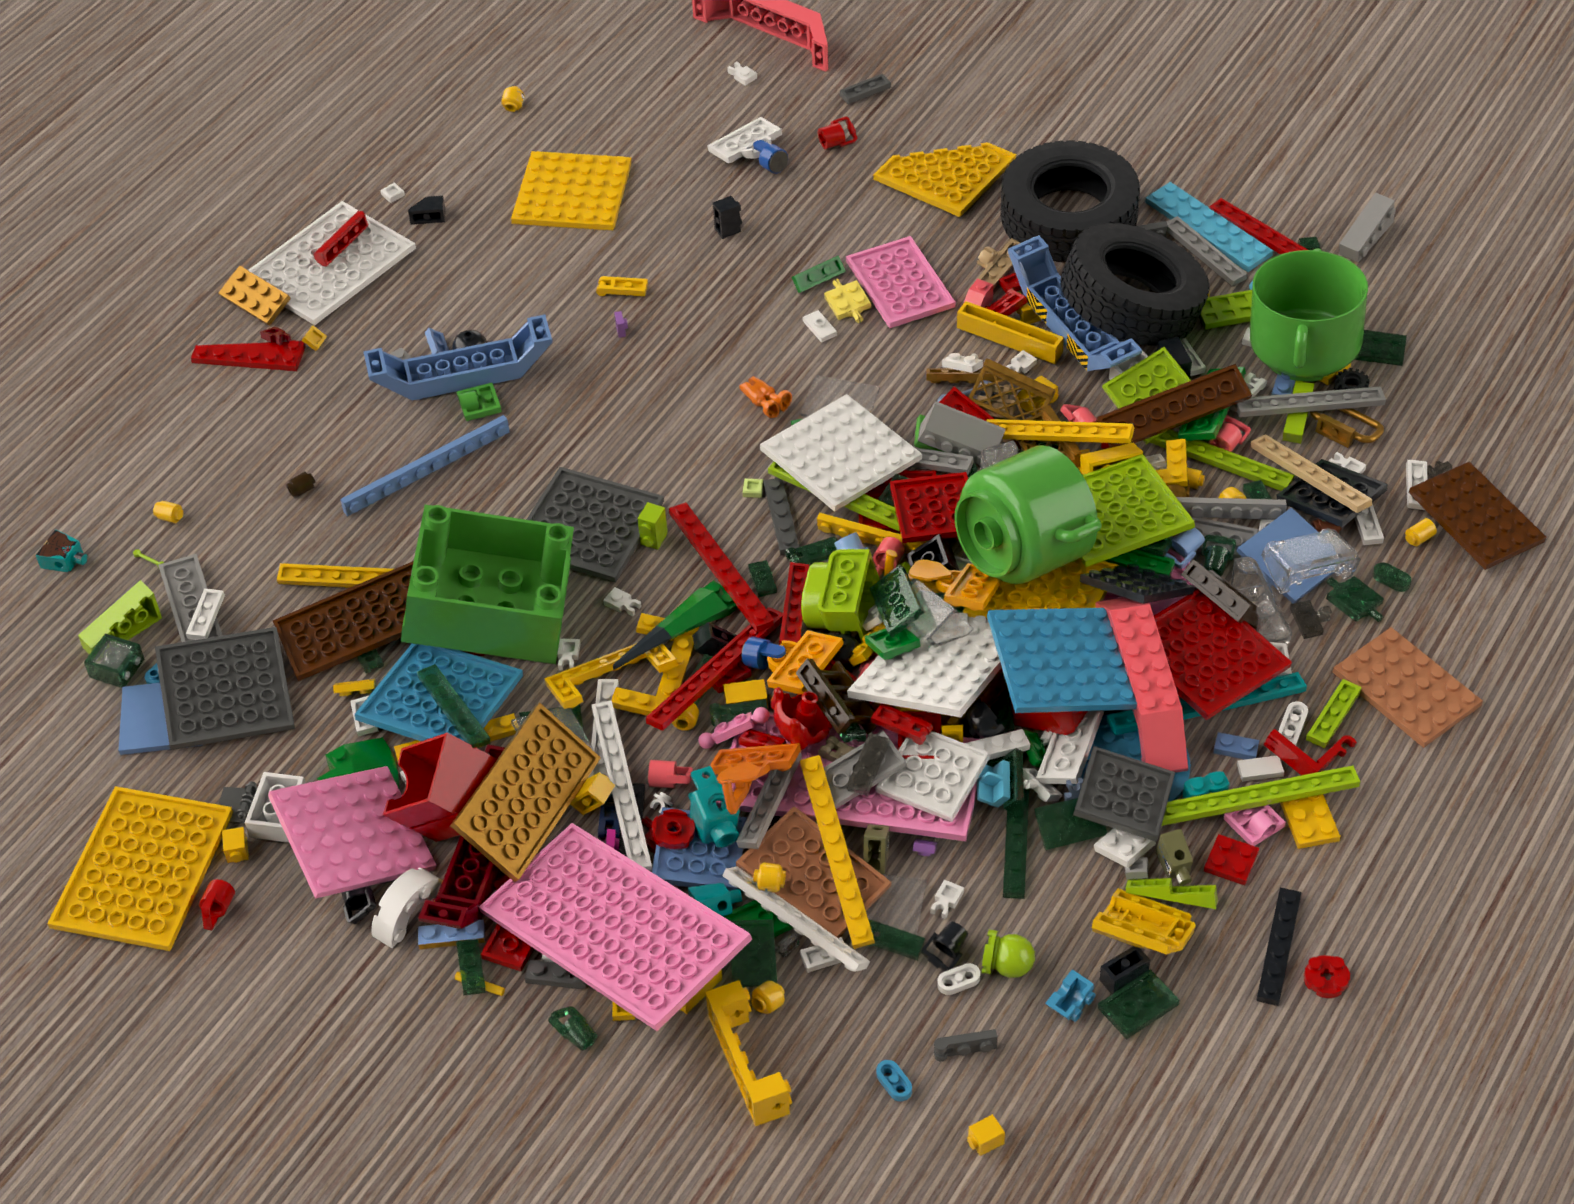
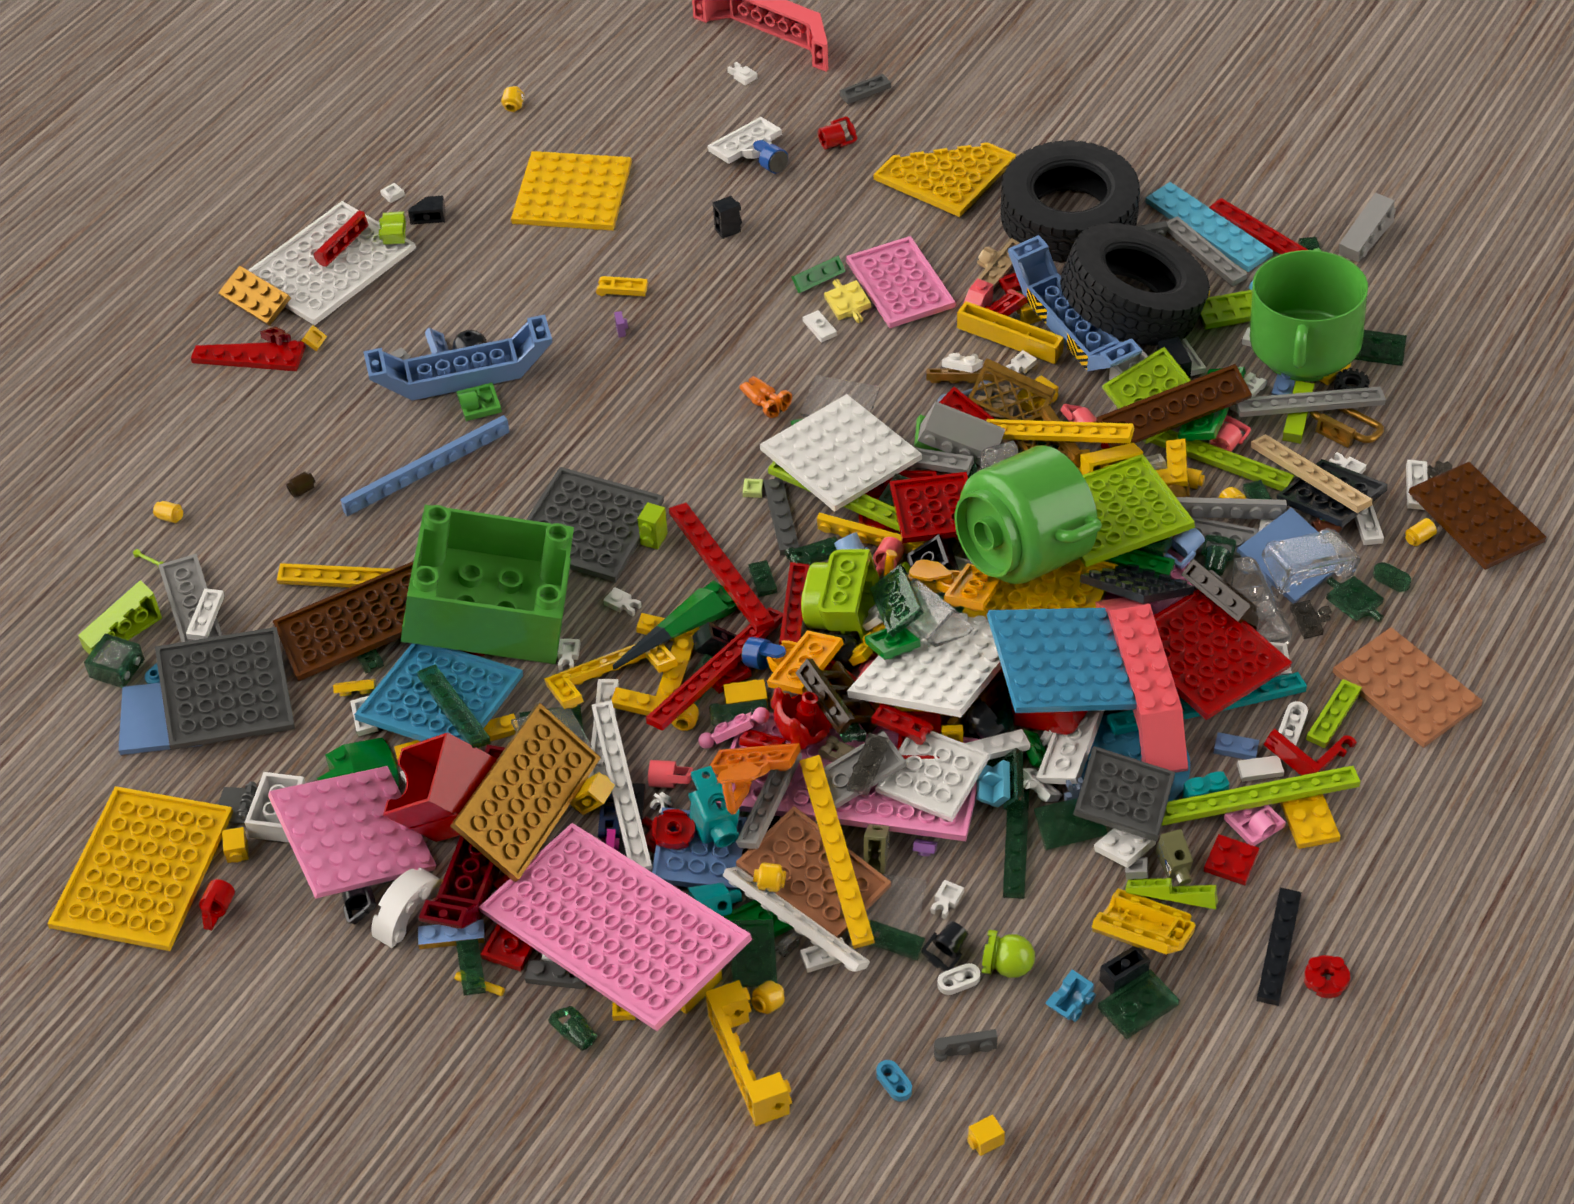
(61, 553): torso -> none
(393, 227): none -> lime brick

